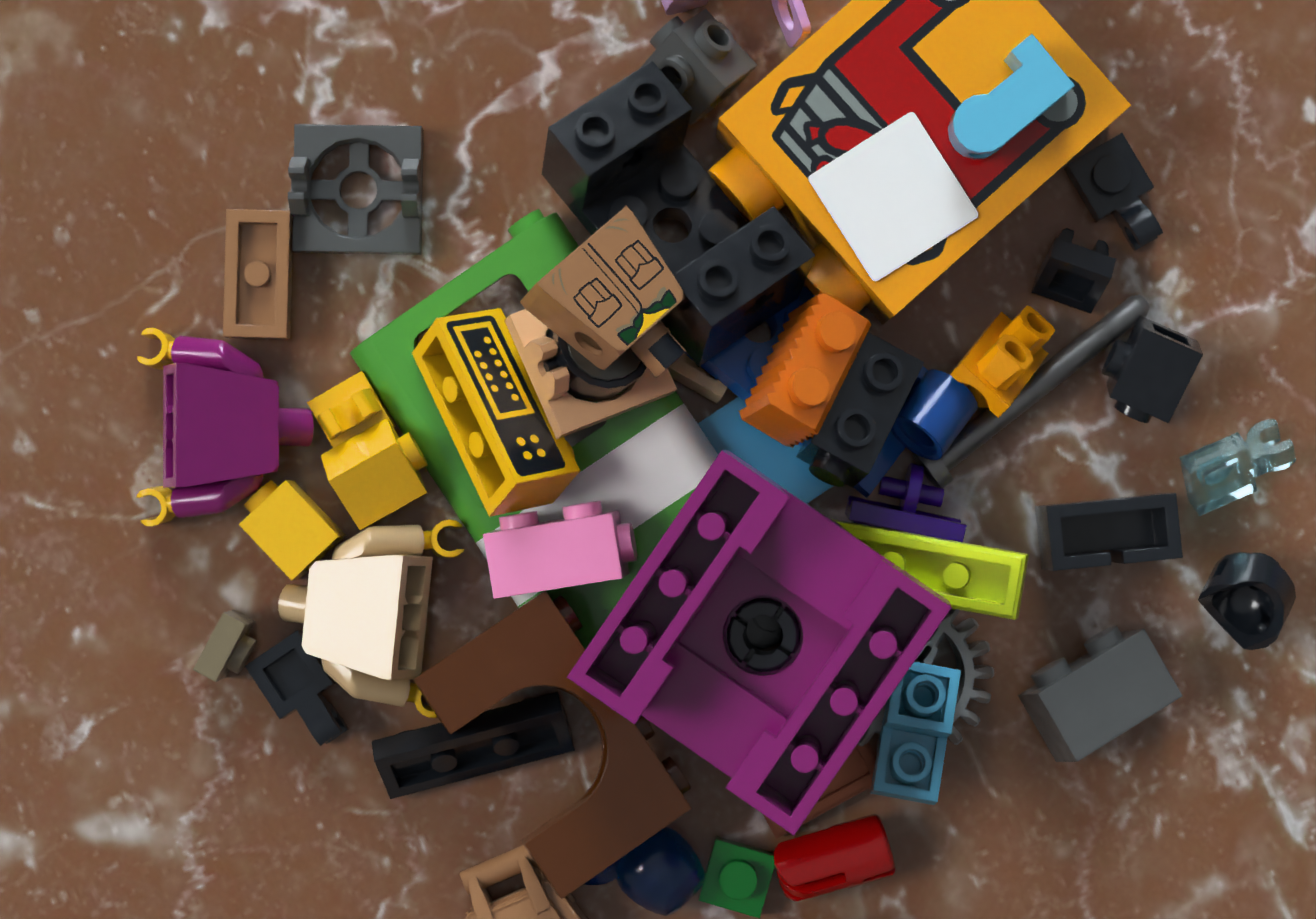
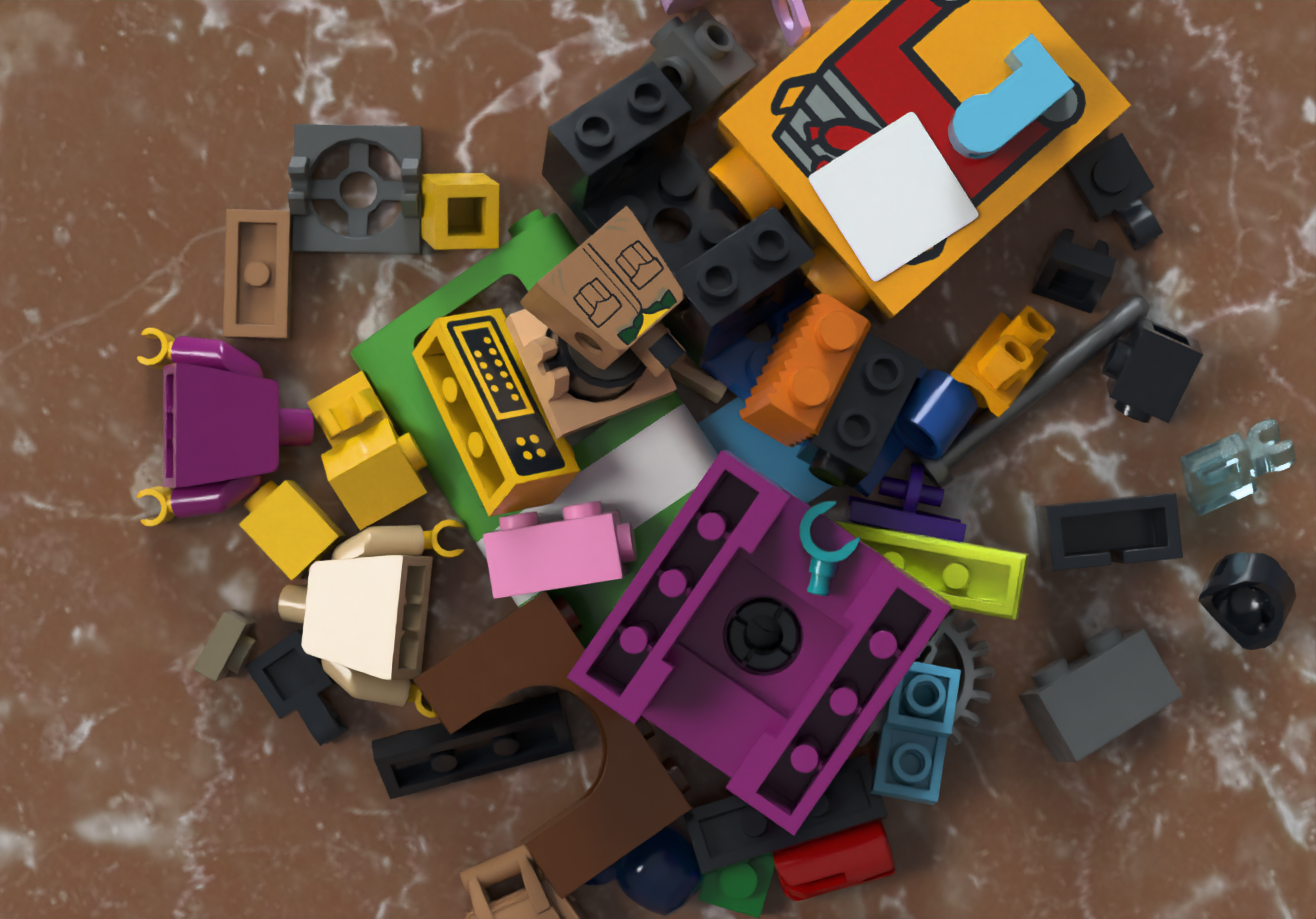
(460, 211): none -> yellow brick
(736, 833): none -> black plate
(823, 562): none -> teal piece

